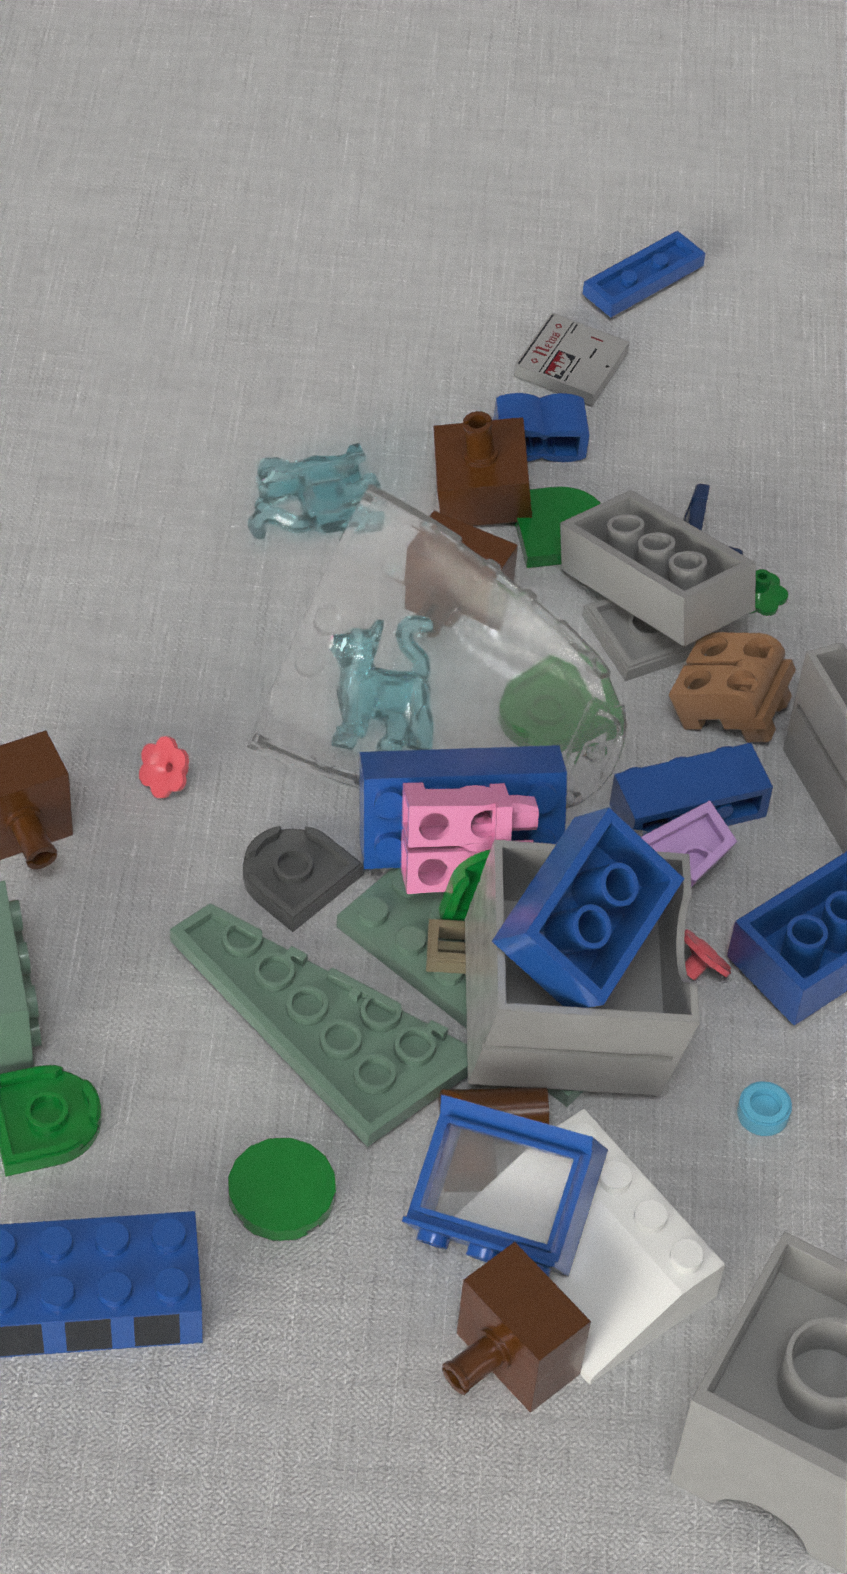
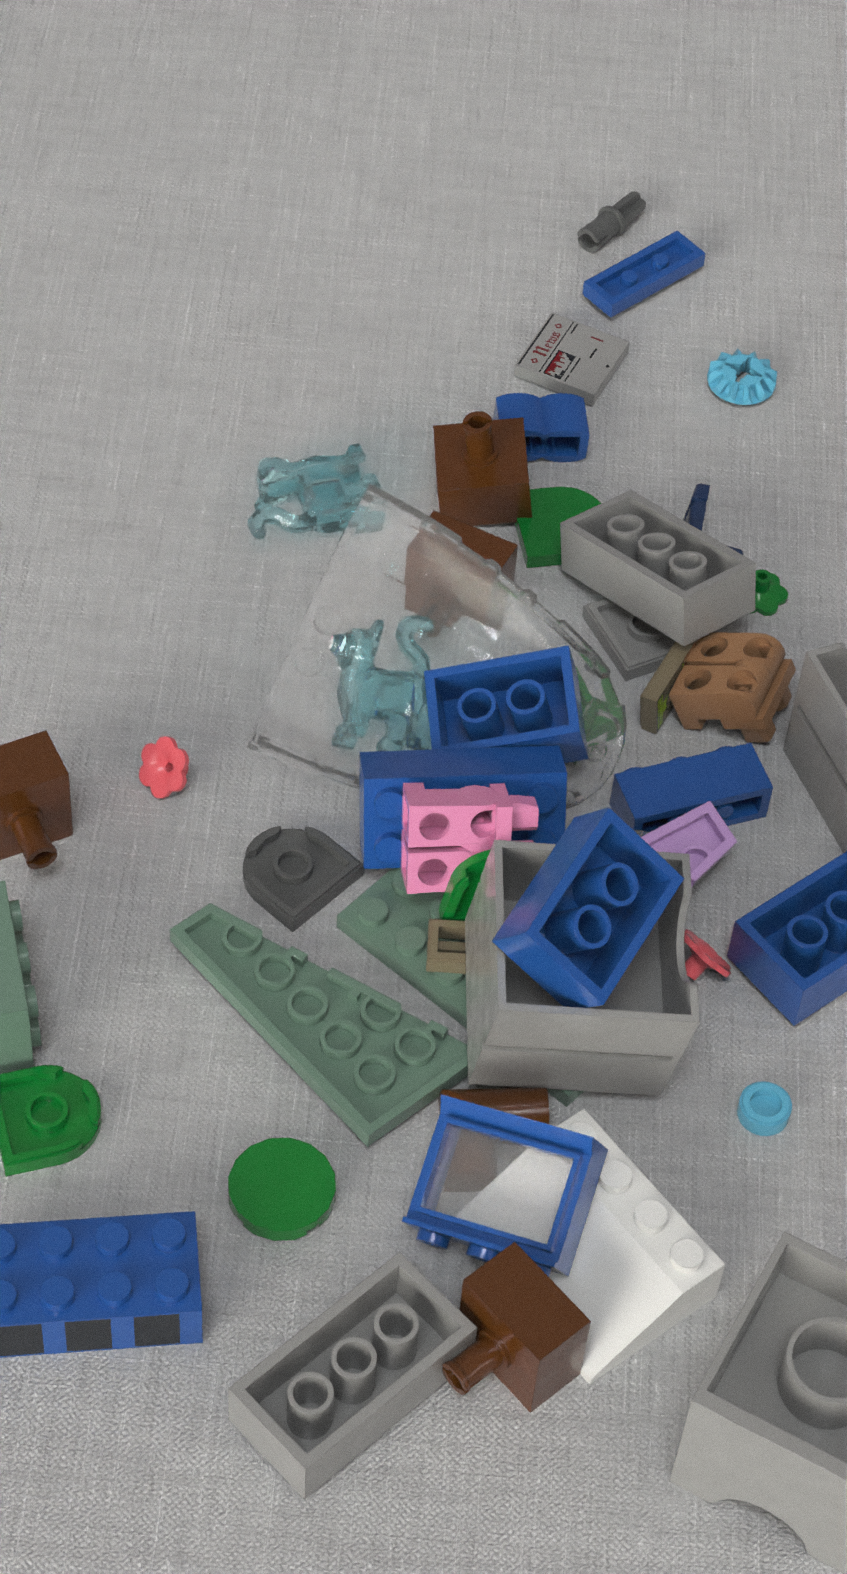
(349, 1374): none -> light grey brick
(508, 703): none -> blue brick
(610, 222): none -> dark grey axle
(655, 699): none -> dark tan tile
(749, 390): none -> medium azure gear

